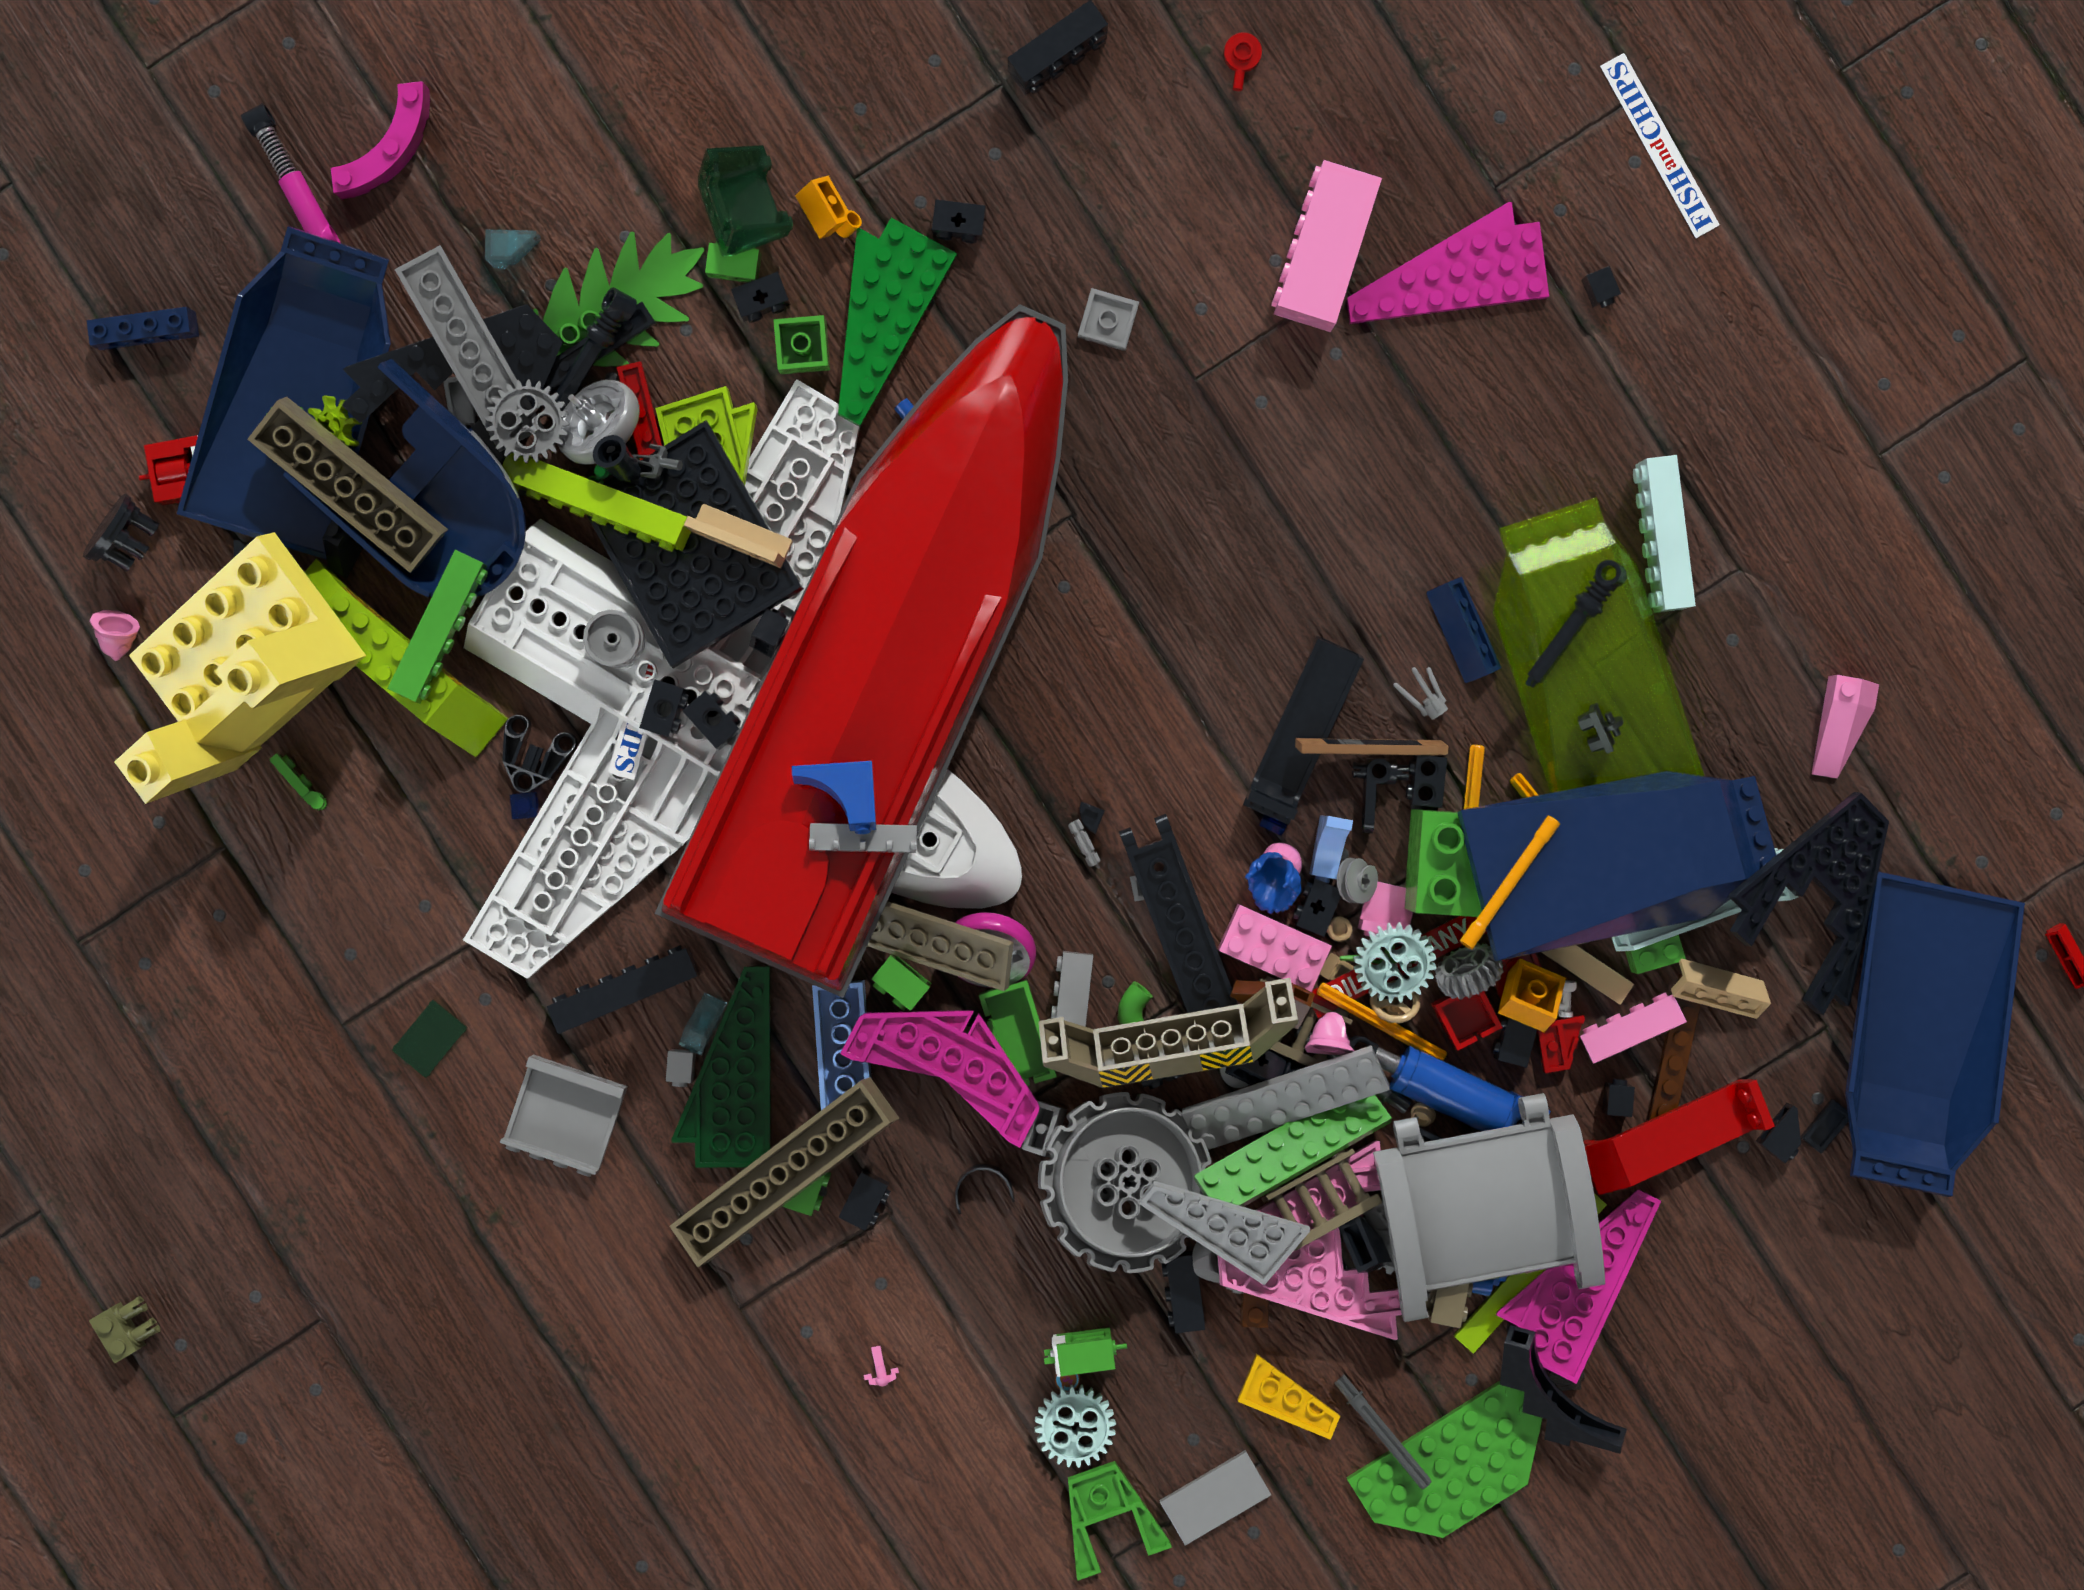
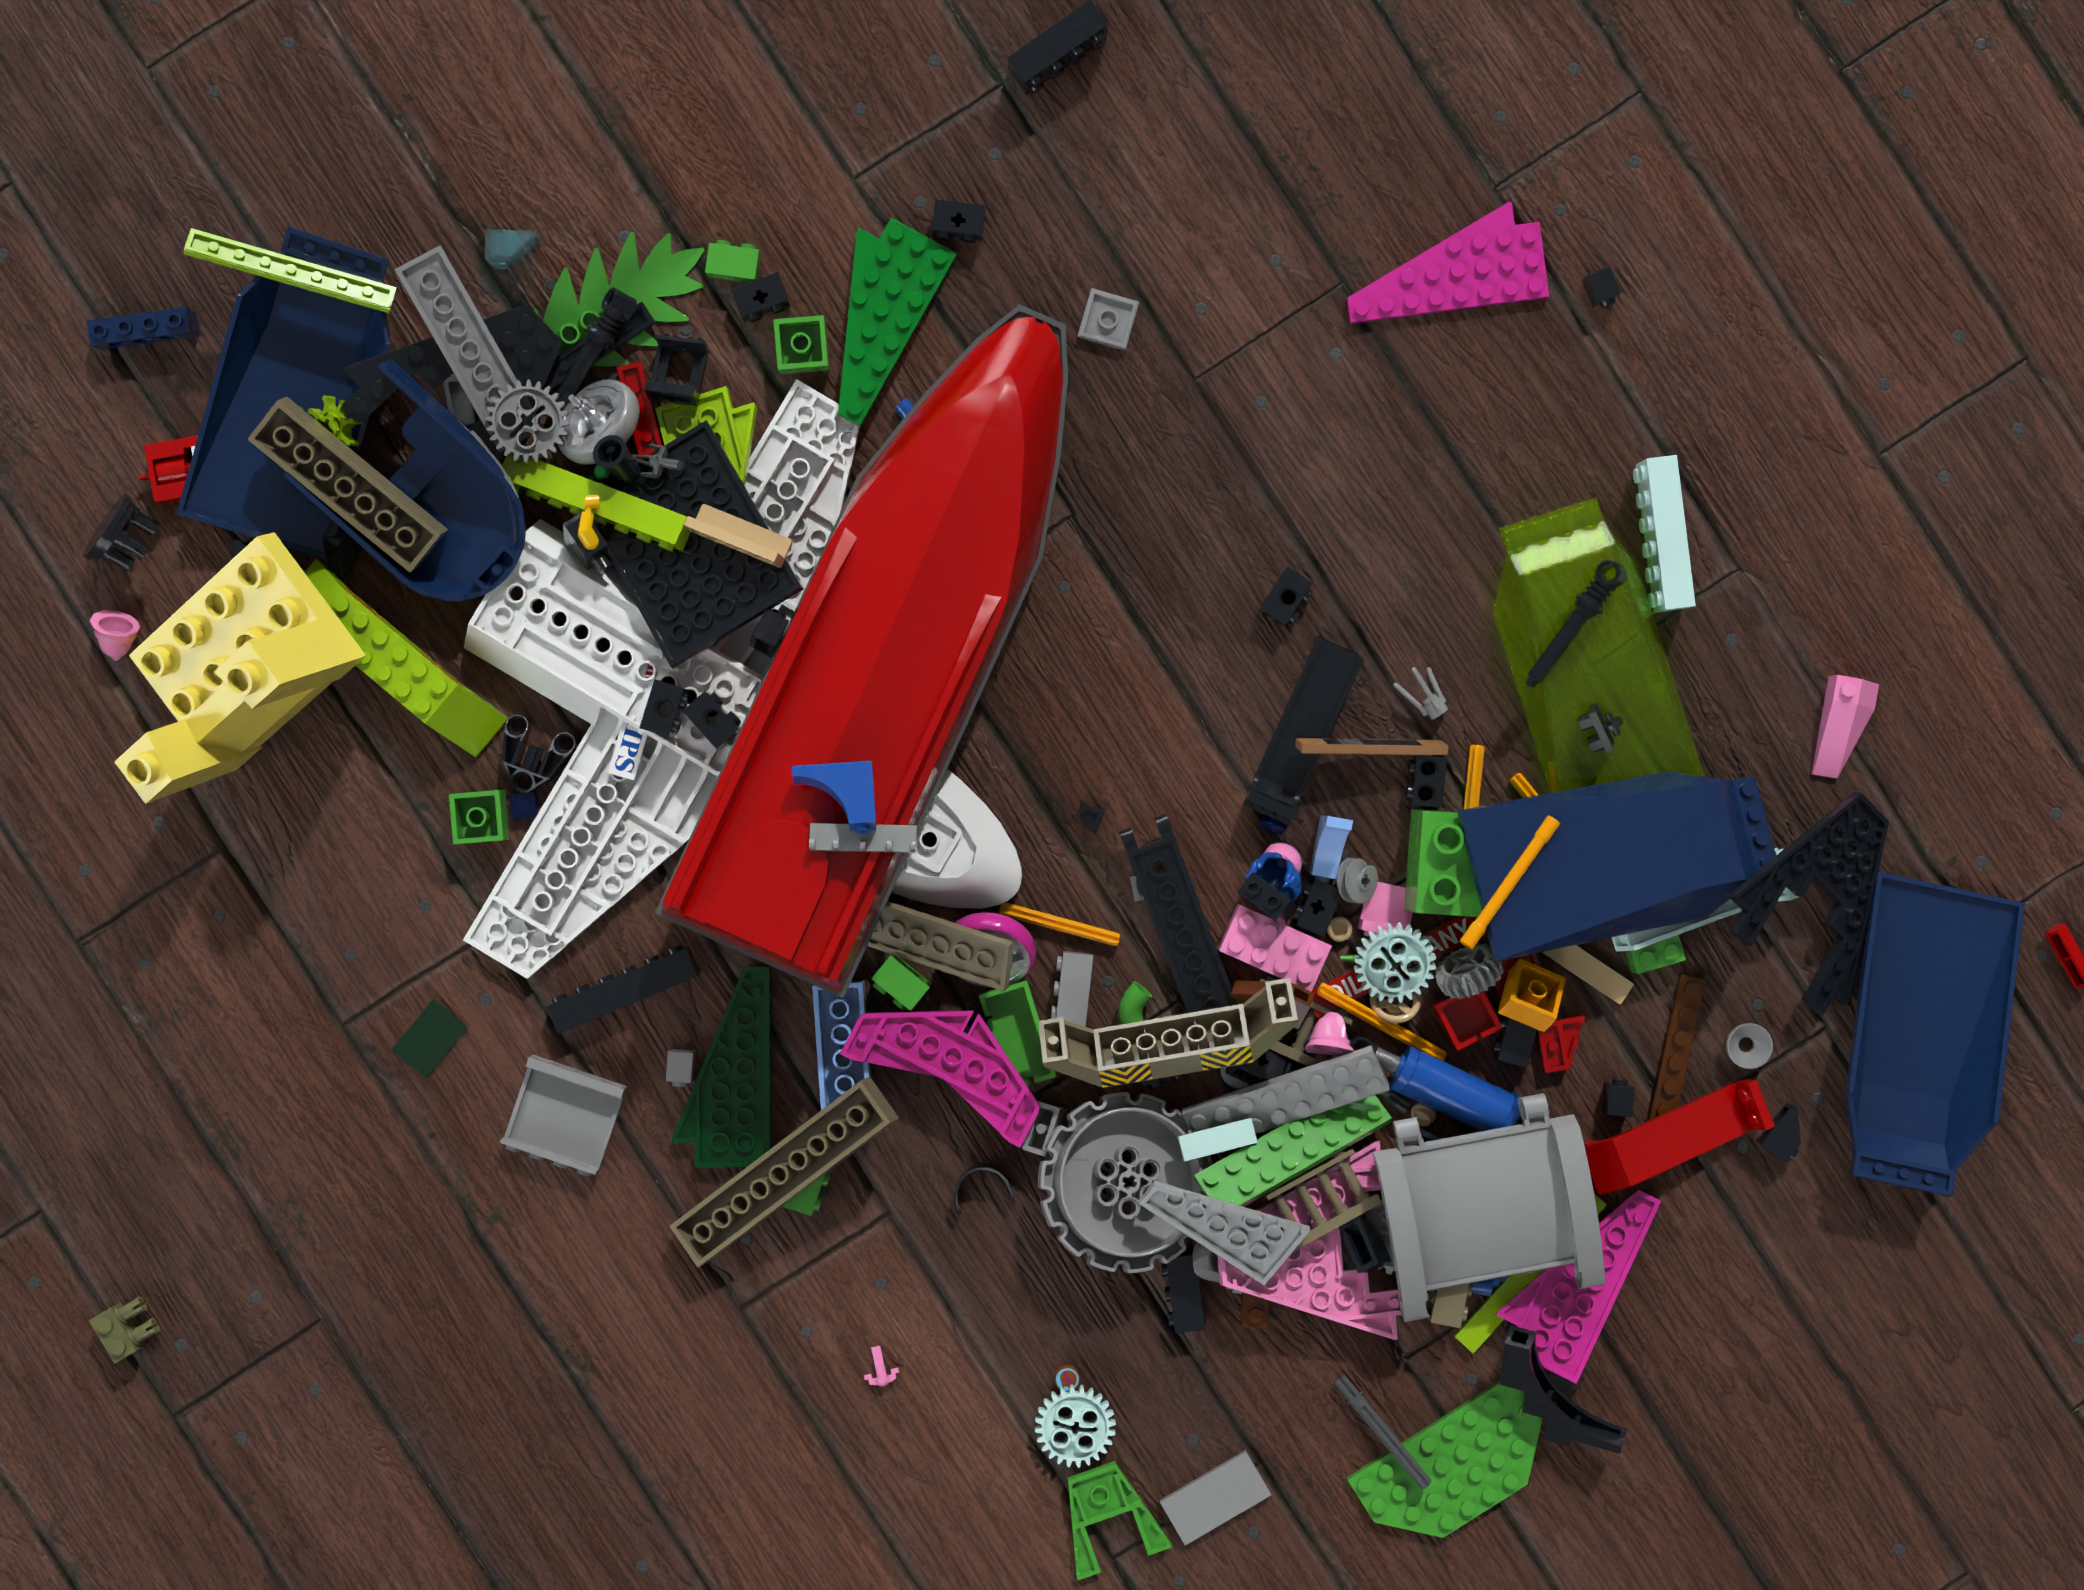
(261, 125): piece -> none
(289, 270): none -> lime tile
(299, 783): bright green hinge -> none
(392, 151): dark pink brick -> none
(438, 627): bright green brick -> none
(479, 816): none -> bright green brick
(585, 539): none -> torso
(600, 633): light grey wheel -> none
(674, 393): none -> black panel
(702, 1024): clear light blue slope -> none
(740, 199): clear green windscreen -> none
(826, 209): light orange hinge -> none
(864, 1200): black brick -> none
(1059, 924): none -> light orange axle
(1082, 1352): bright green piece -> none
(1084, 843): light grey axle -> none
(1217, 1139): none -> light aqua tile
(1242, 55): red piece -> none
(1267, 899): none -> black brick
(1273, 605): none -> black brick
(1281, 1397): yellow wing -> none
(1325, 245): bright pink brick -> none
(1335, 967): tan slope -> none
(1391, 773): black piece -> none
(1463, 630): dark blue panel -> none
(1565, 1004): white piece -> none
(1633, 1028): bright pink brick -> none
(1659, 145): white sticker -> none
(1721, 989): tan panel -> none
(1761, 1046): none -> light grey piece
(1826, 1126): black tile -> none

